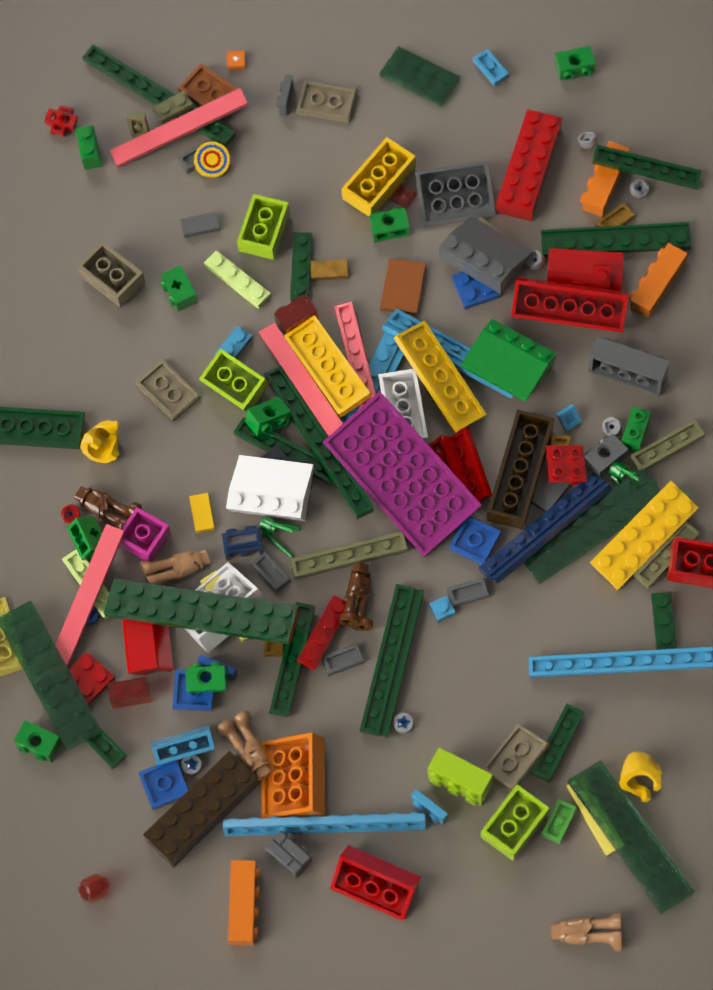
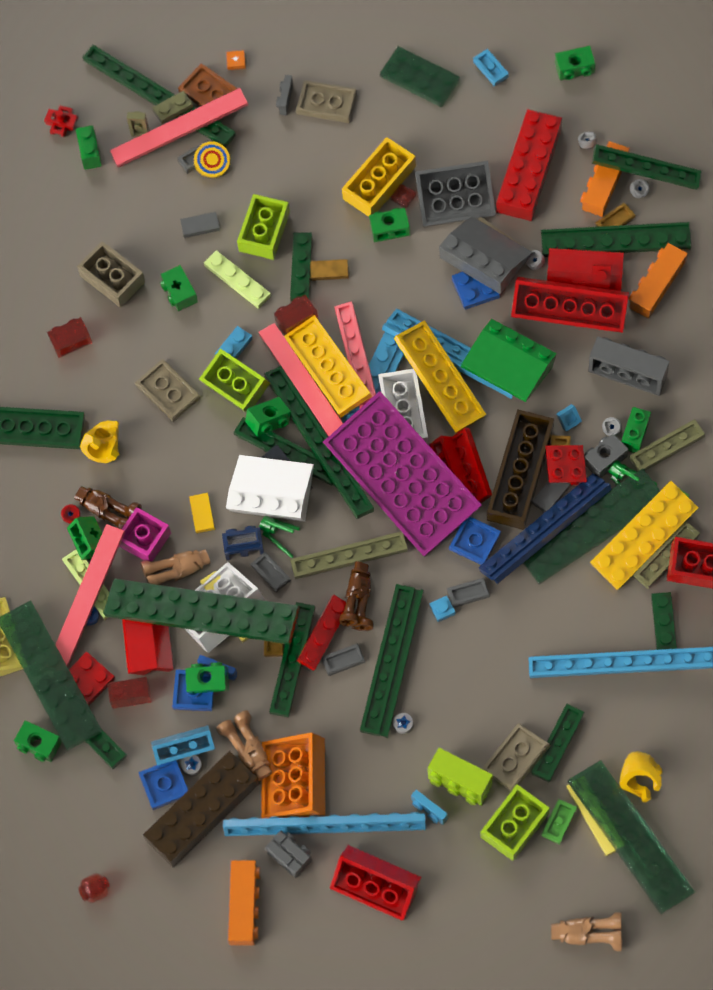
(69, 337): none -> clear red brick
(403, 286): dark orange tile -> none

